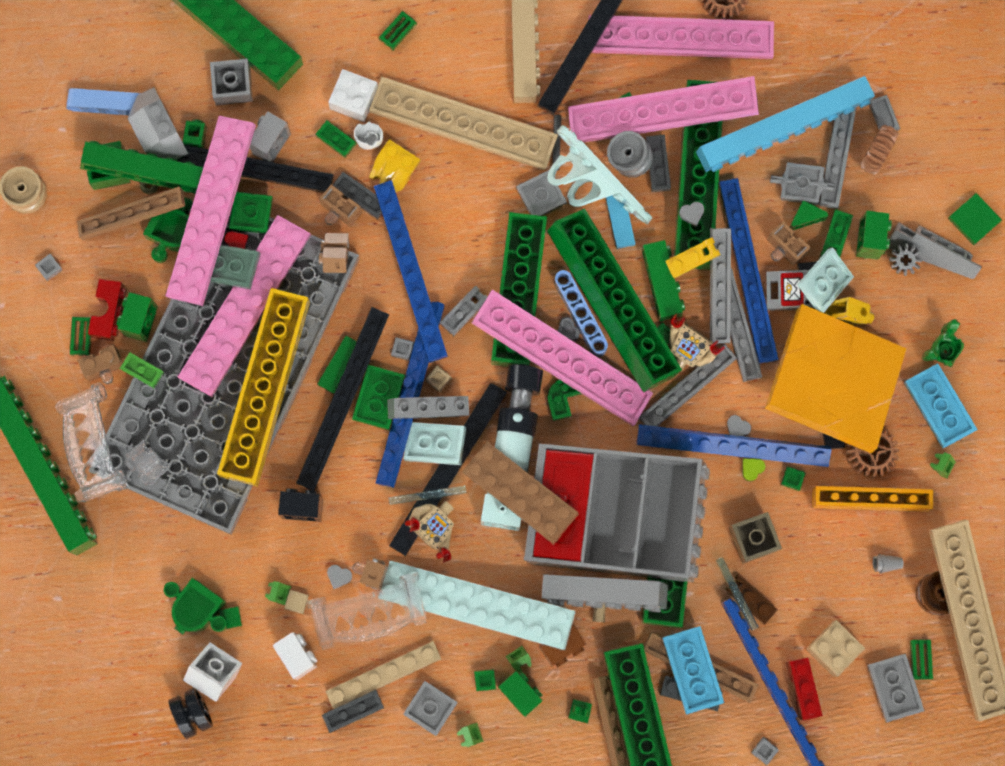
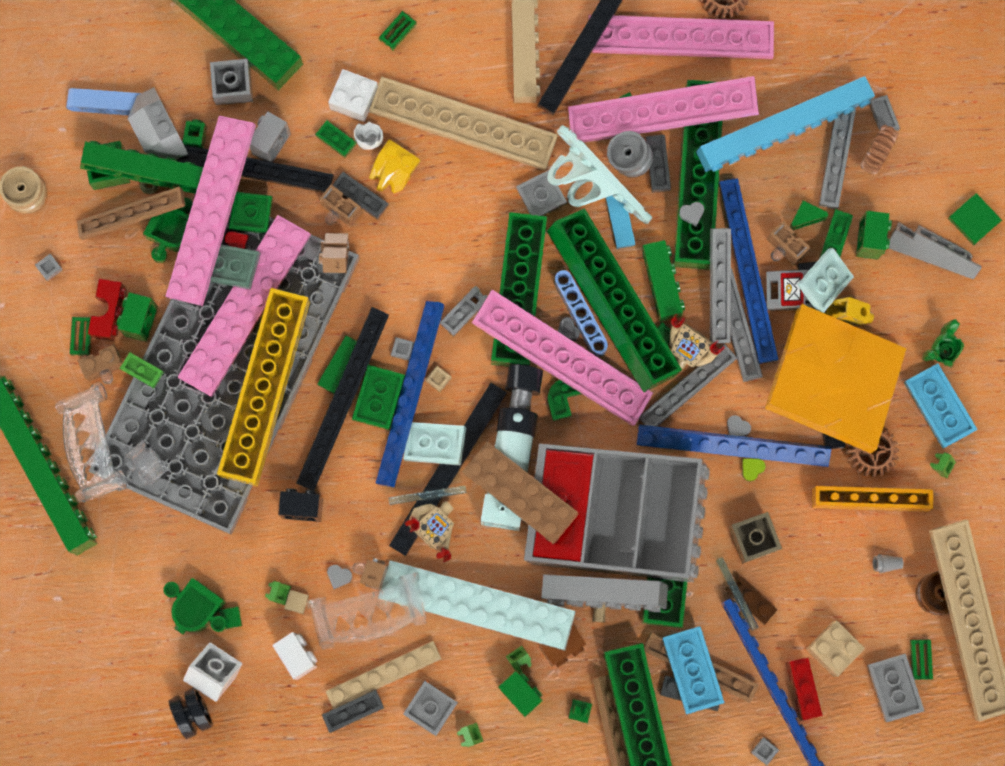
(410, 271): blue plate -> none
(428, 407): light grey brick -> none
(485, 680): green plate -> none
(556, 151): dark grey bar -> none
(692, 258): yellow plate -> none
(793, 478): green tile -> none
(802, 183): light grey plate -> none
(910, 255): light grey gear -> none

